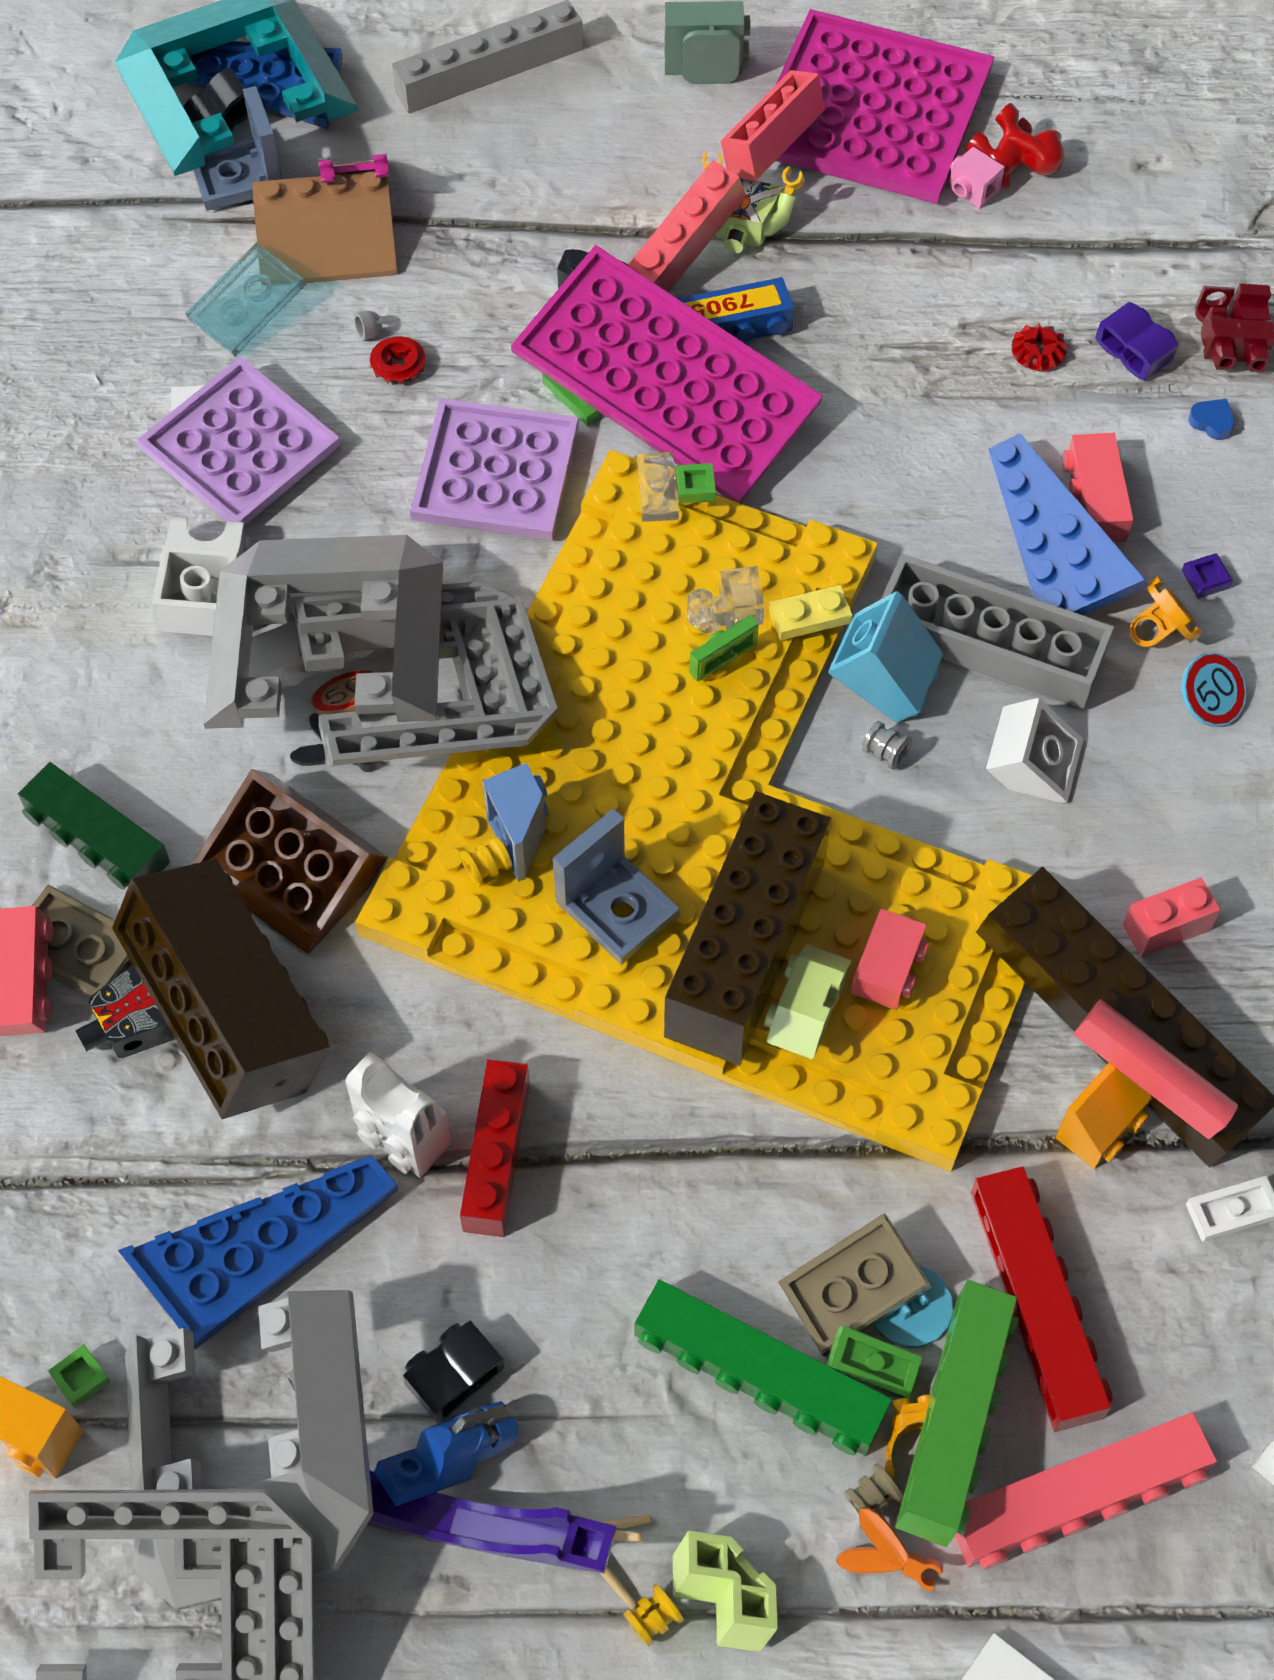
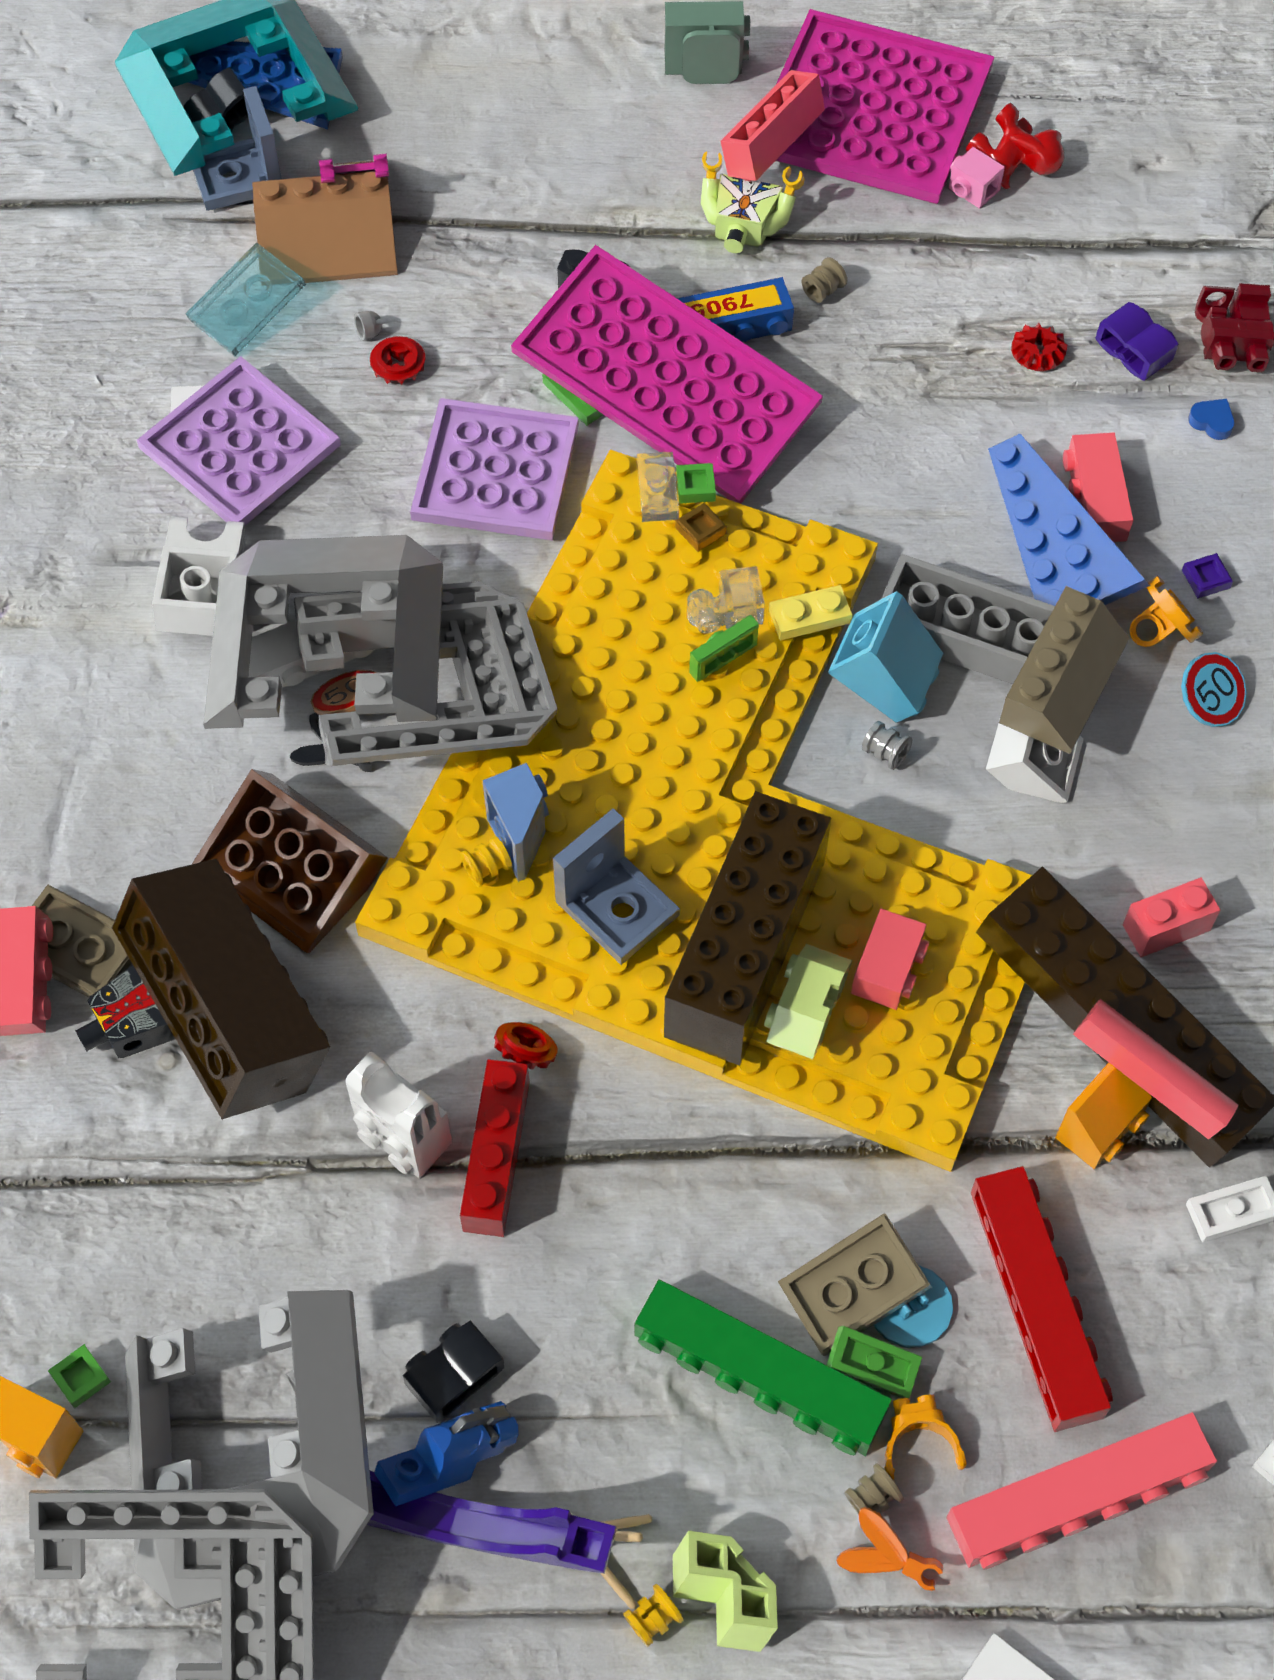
(91, 827): dark green brick -> none
(242, 1253): blue wing -> none
(488, 56): light grey brick -> none
(525, 1044): none -> red gear
(689, 226): coral brick -> none
(701, 527): none -> pearl gold tile
(824, 280): none -> dark tan bush
(957, 1415): bright green brick -> none
(1065, 671): none -> dark tan slope

